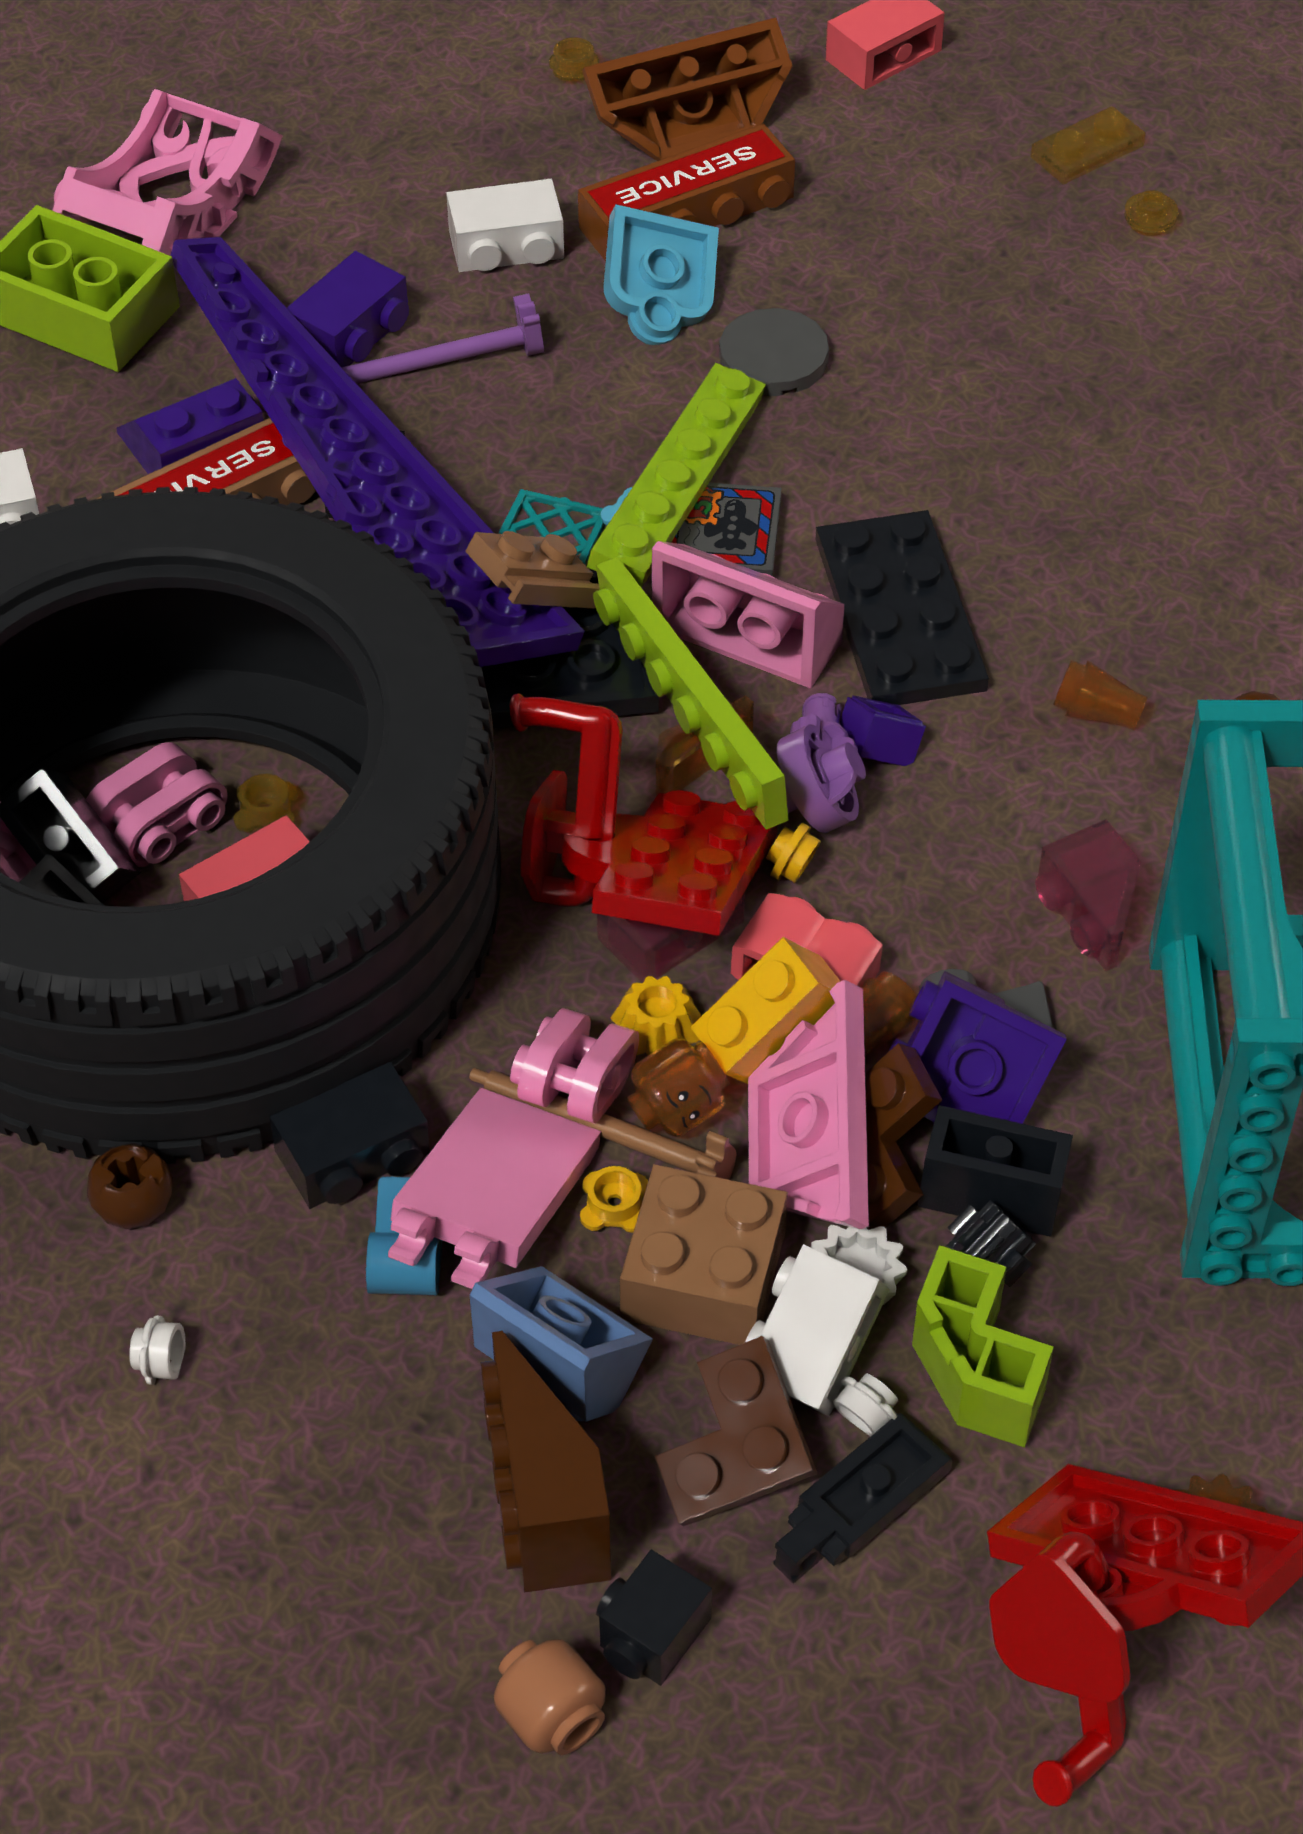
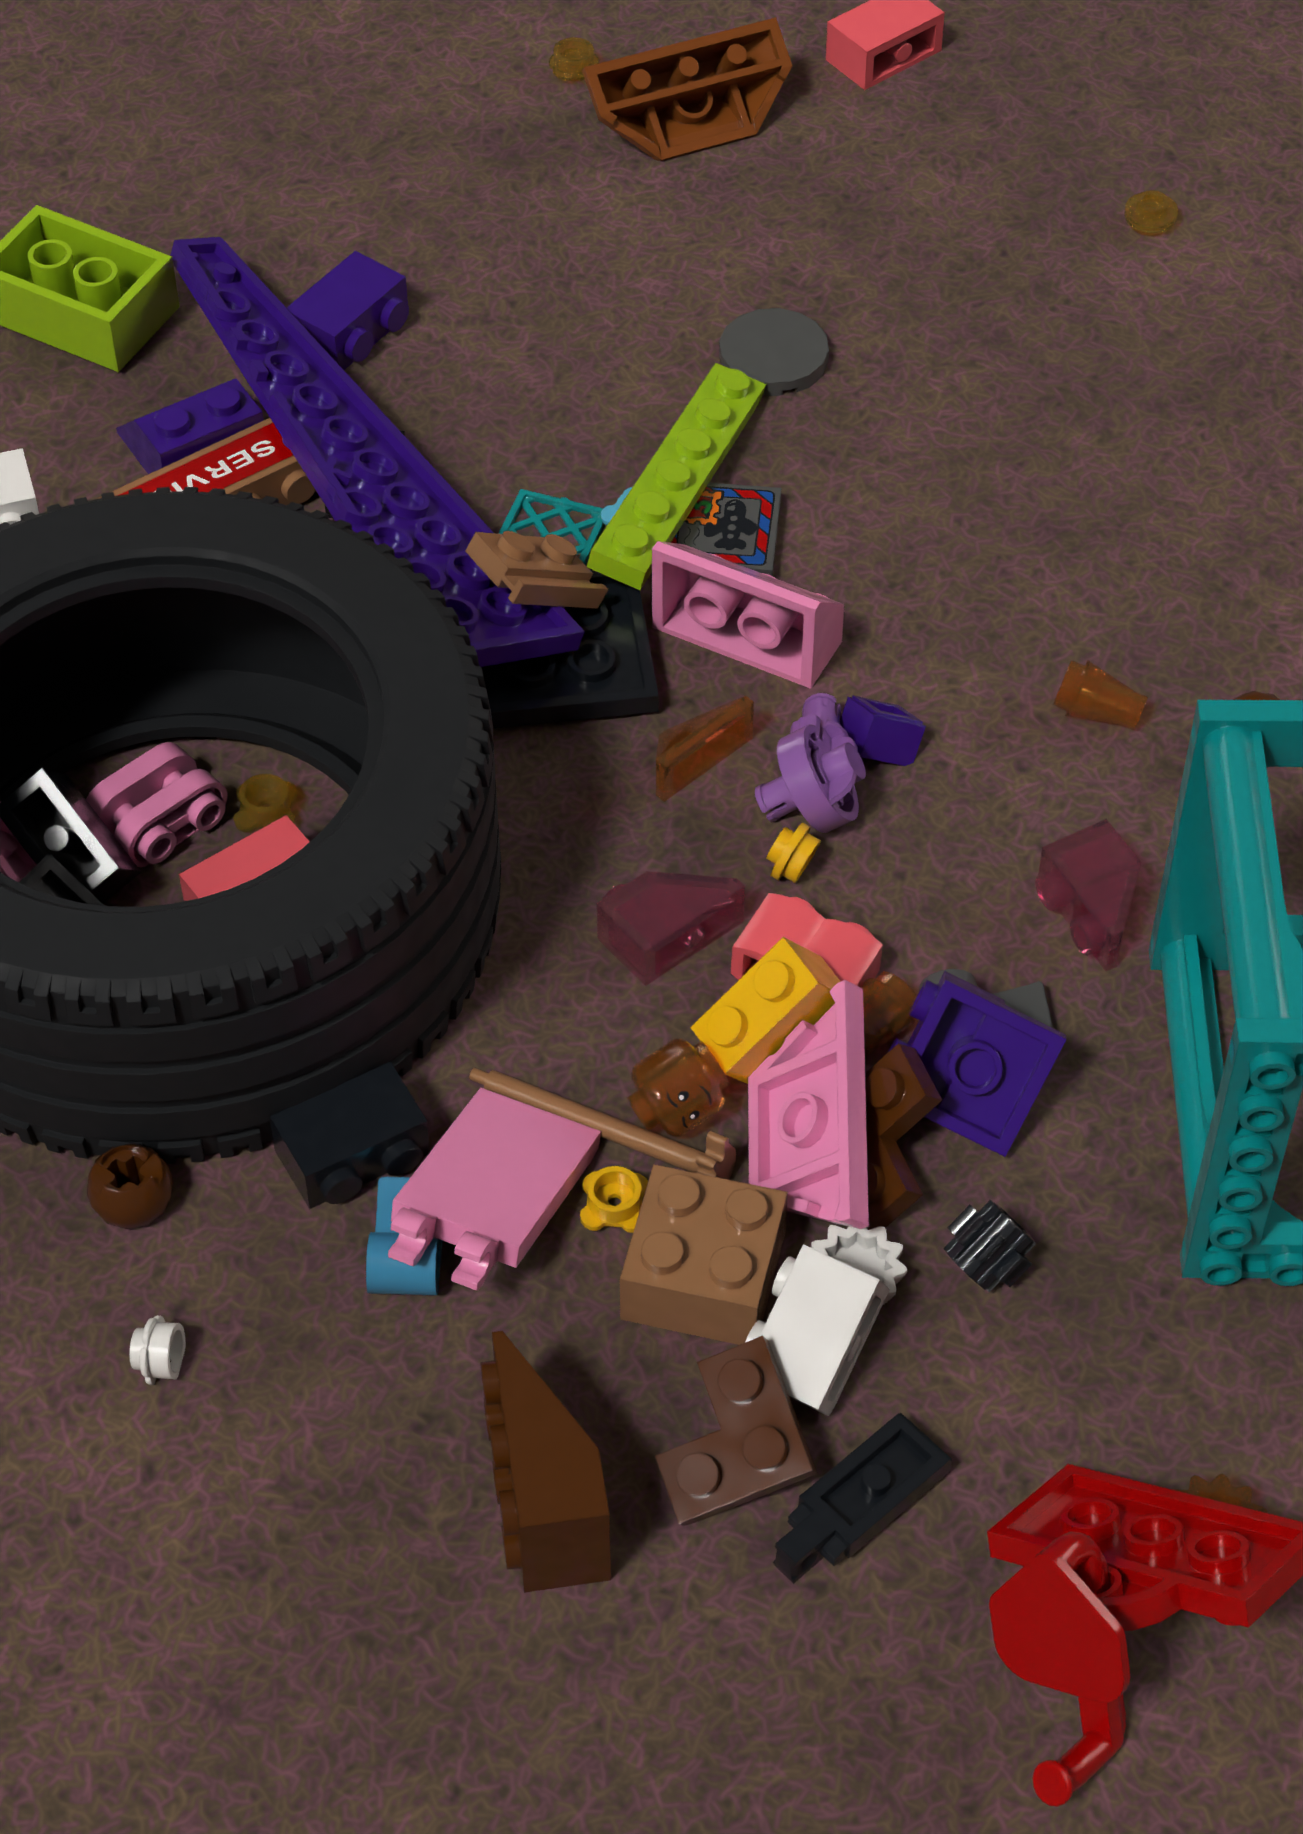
(111, 188): bright pink fence -> none
(505, 225): white brick -> none
(526, 333): medium lavender piece -> none
(549, 1696): nougat head -> none
(553, 1058): bright pink brick -> none
(564, 1335): medium blue slope -> none
(652, 1618): black brick -> none
(658, 1013): yellow piece -> none
(659, 272): medium azure plate -> none
(668, 868): red plate -> none
(695, 698): lime plate -> none
(699, 185): brick -> none
(866, 1403): white plate -> none
(901, 609): black plate -> none
(981, 1372): lime brick -> none
(997, 1160): black brick -> none
(1087, 145): clear yellow plate -> none

